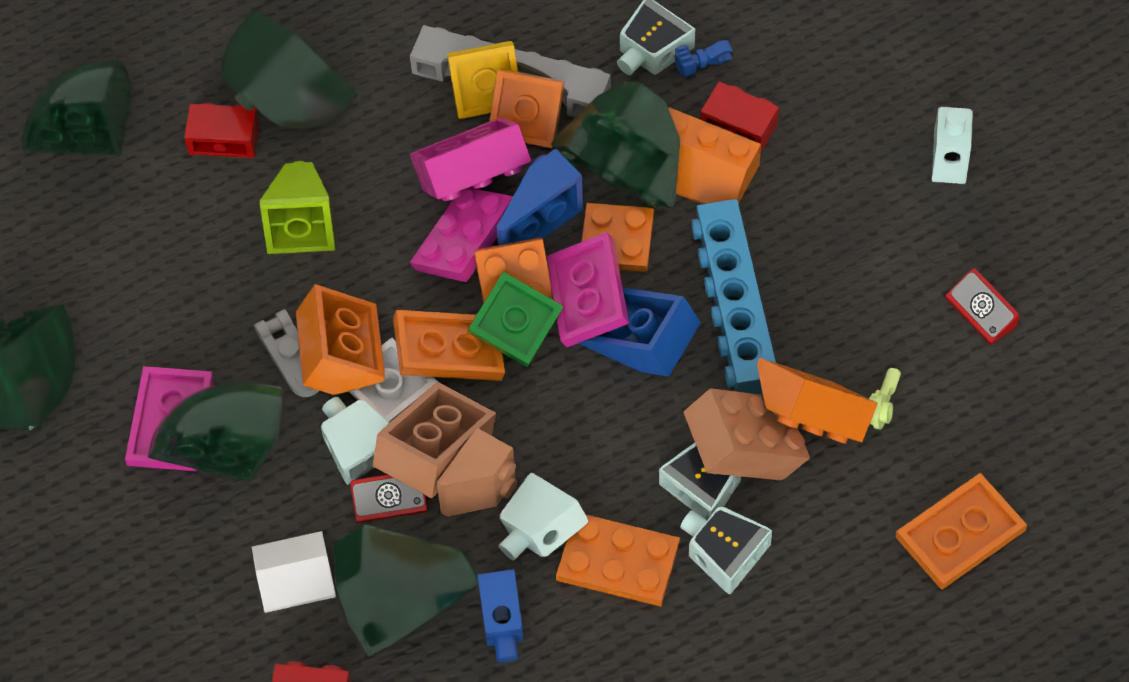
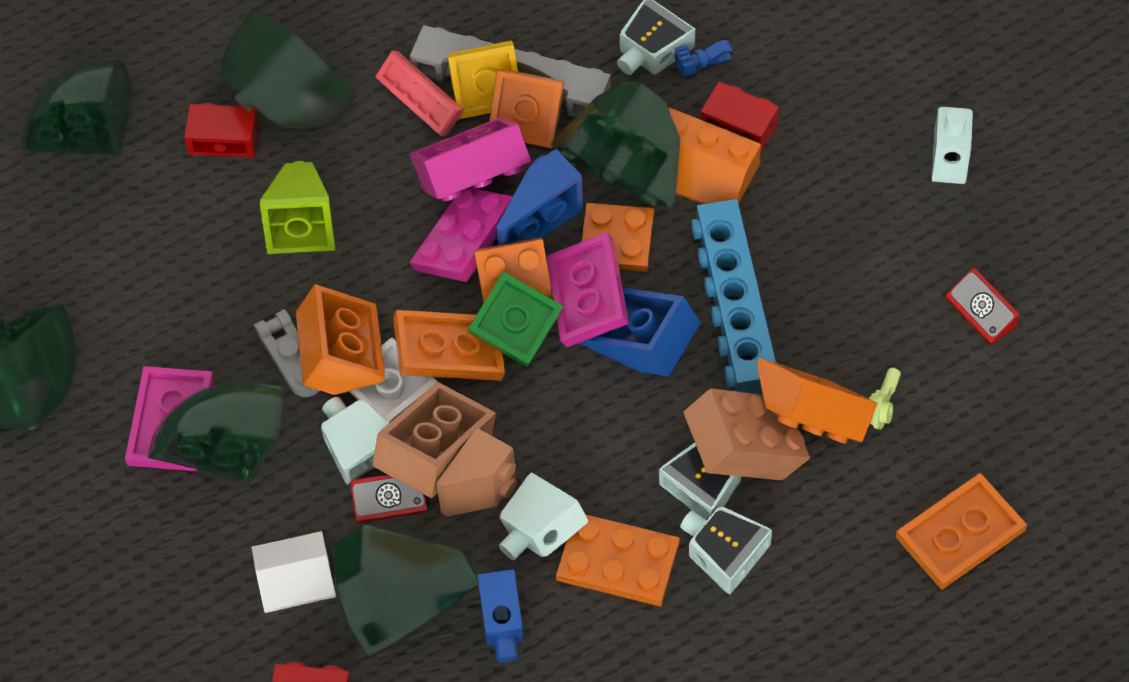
(419, 93): none -> coral plate

